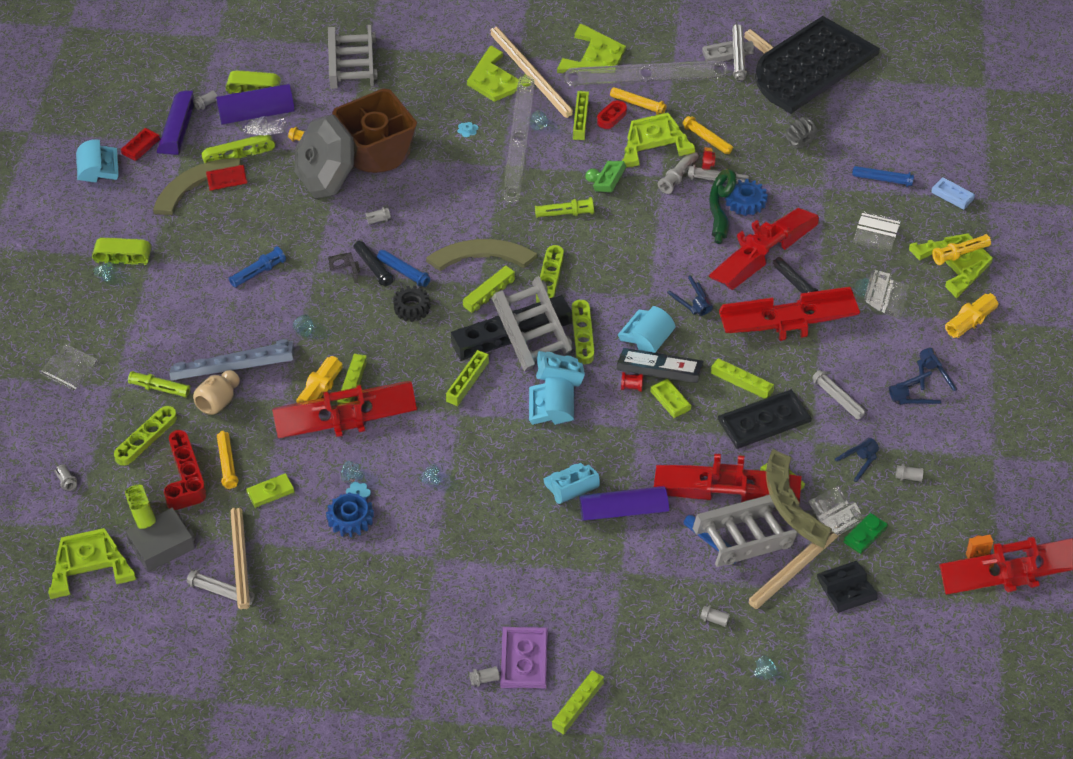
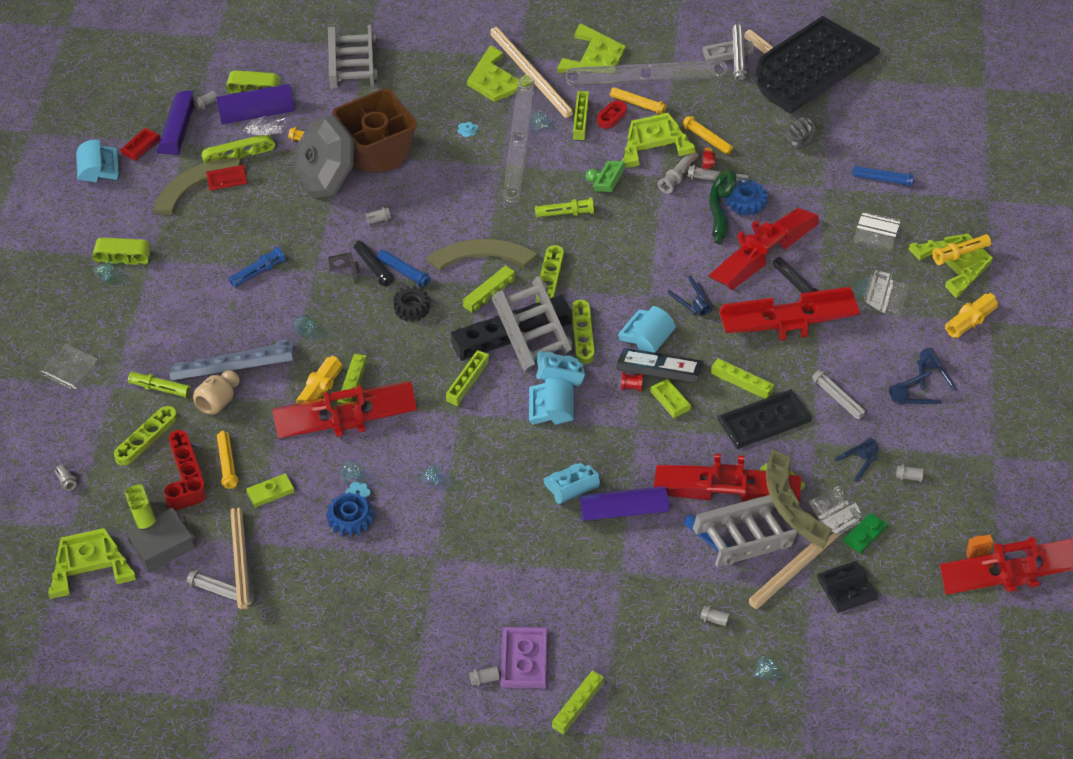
(953, 193): light blue plate -> none

